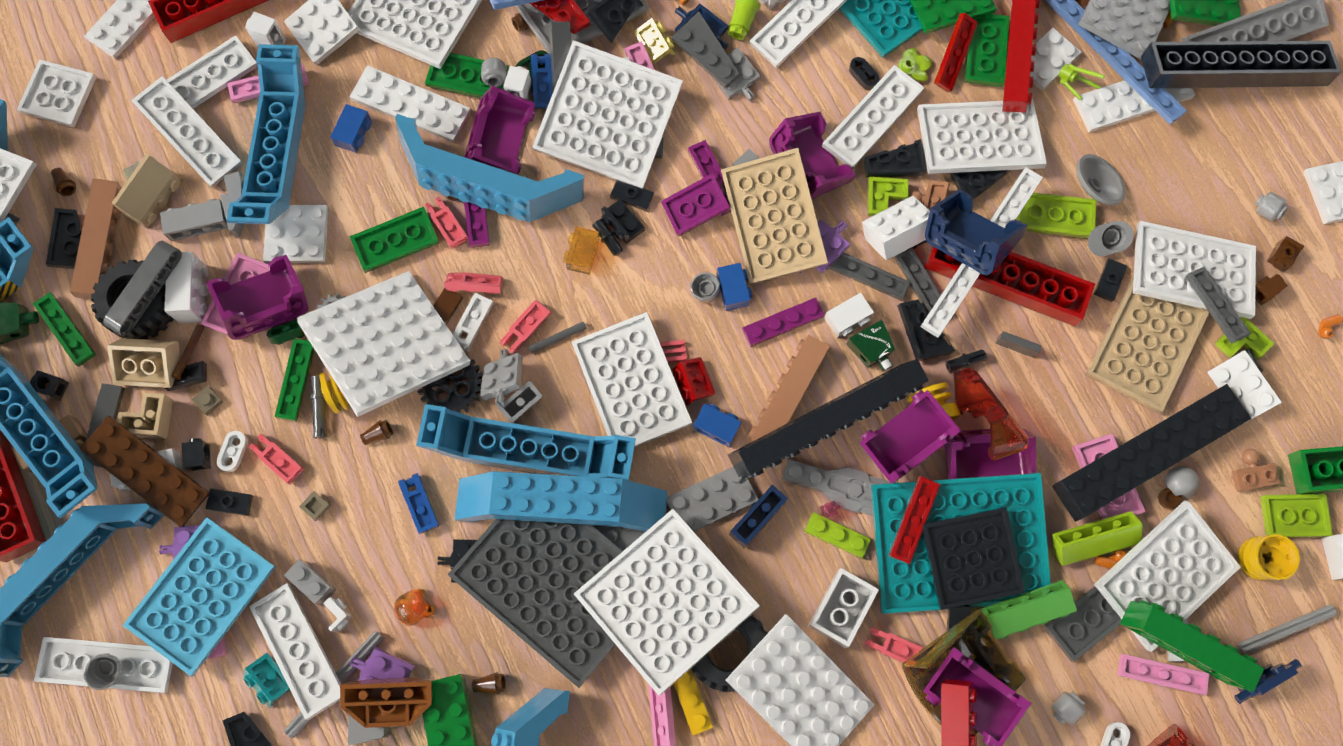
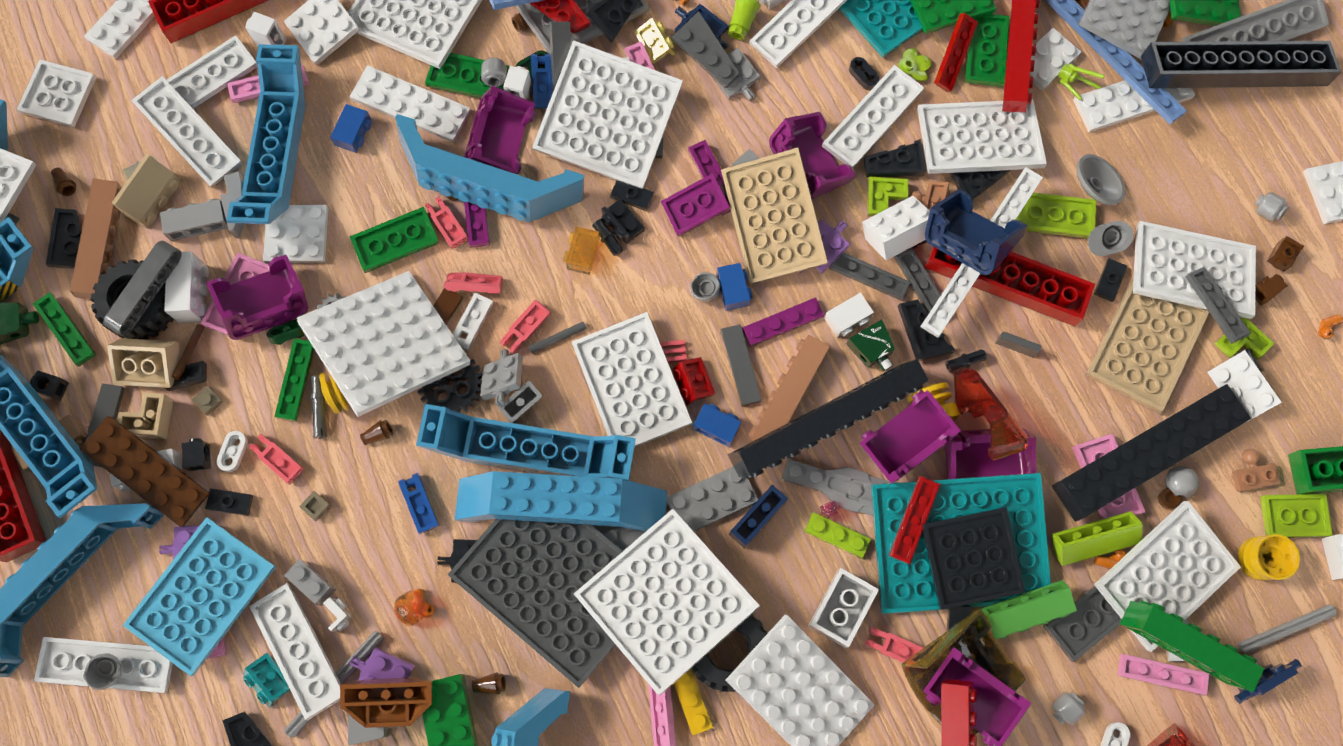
(741, 365): none -> dark grey tile

